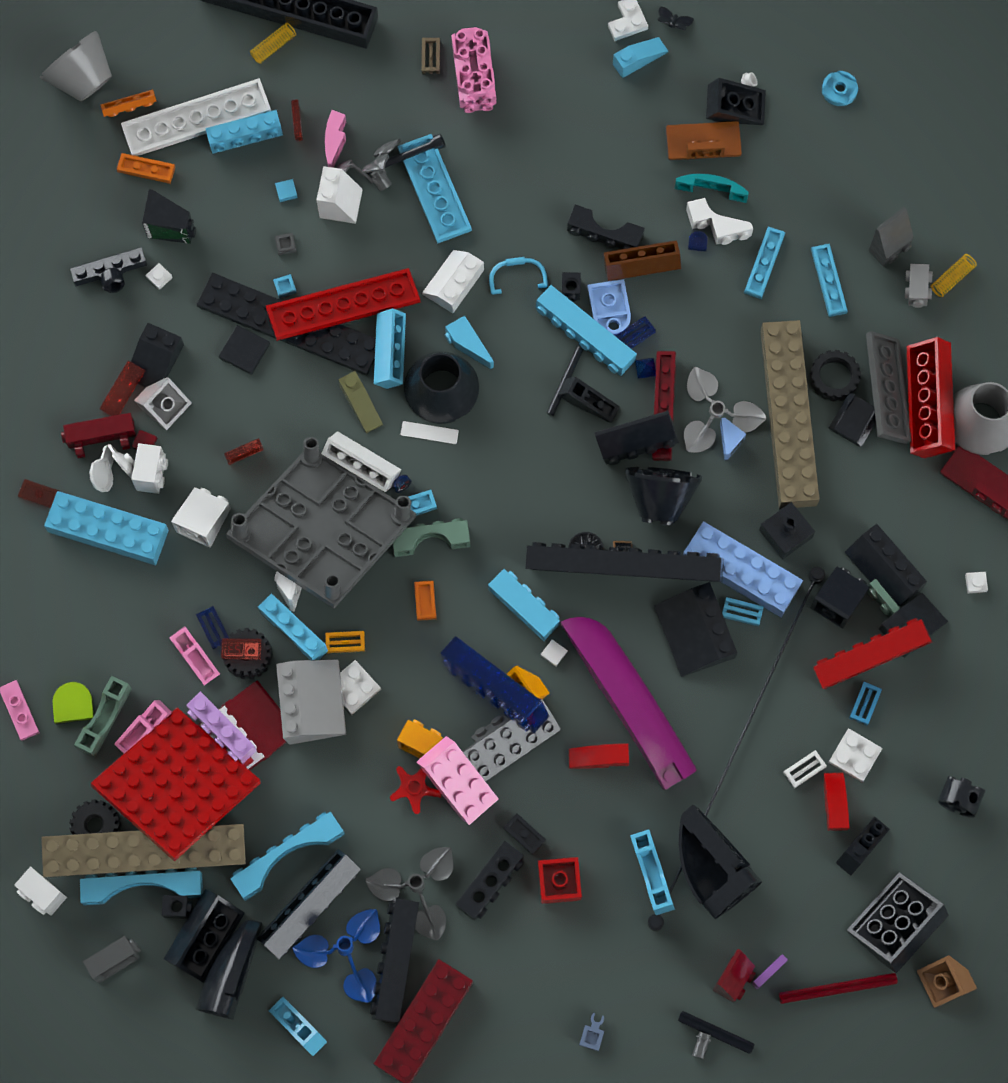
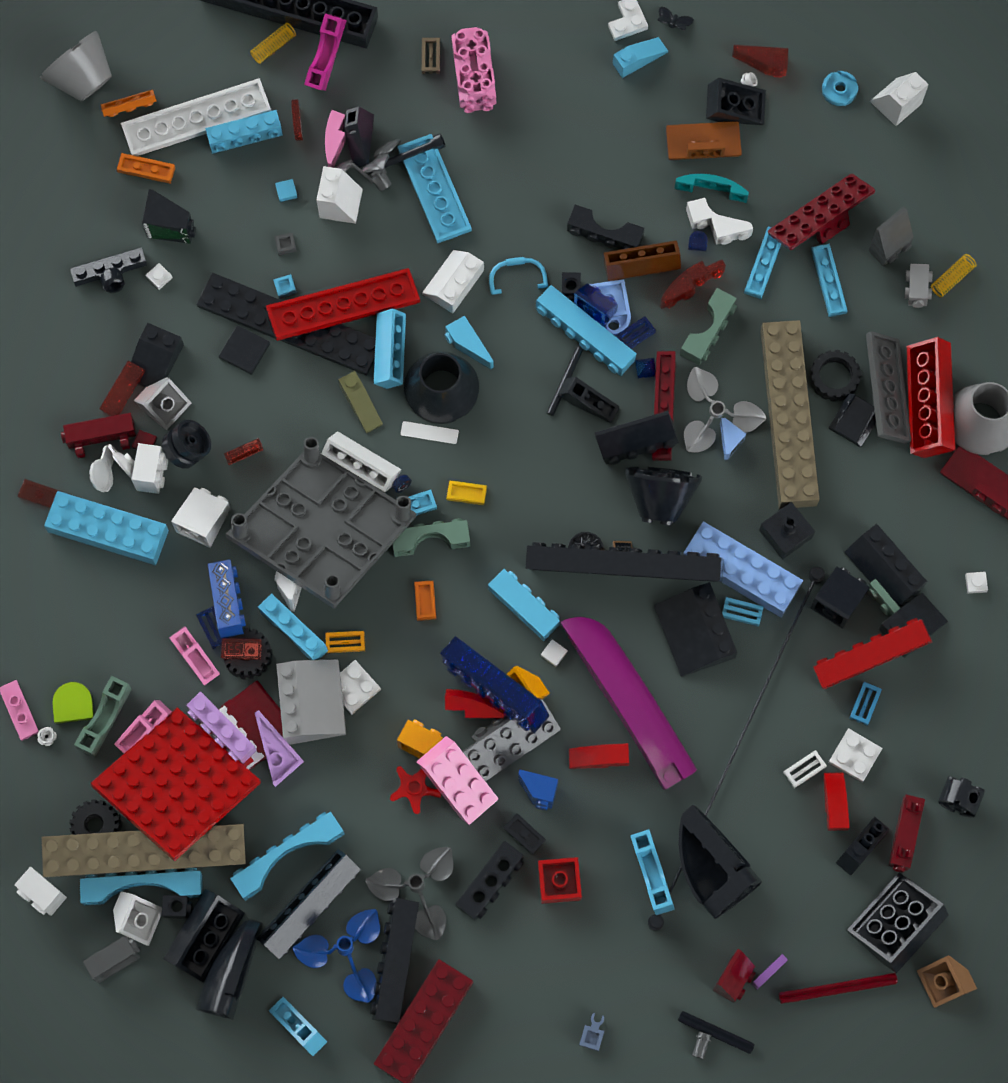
(46, 731): none -> white plate
(136, 917): none -> white slope
(186, 444): none -> black wheel
(225, 598): none -> blue brick
(279, 754): none -> lavender wing
(330, 38): none -> dark pink arch
(358, 132): none -> black slope
(466, 492): none -> yellow tile
(472, 704): none -> red slope
(539, 788): none -> blue slope
(595, 303): none -> clear blue slope
(685, 284): none -> clear red slope
(697, 345): none -> sand green arch
(765, 59): none -> clear red slope
(823, 215): none -> dark red bracket
(901, 97): none -> white slope
(906, 833): none -> dark red brick

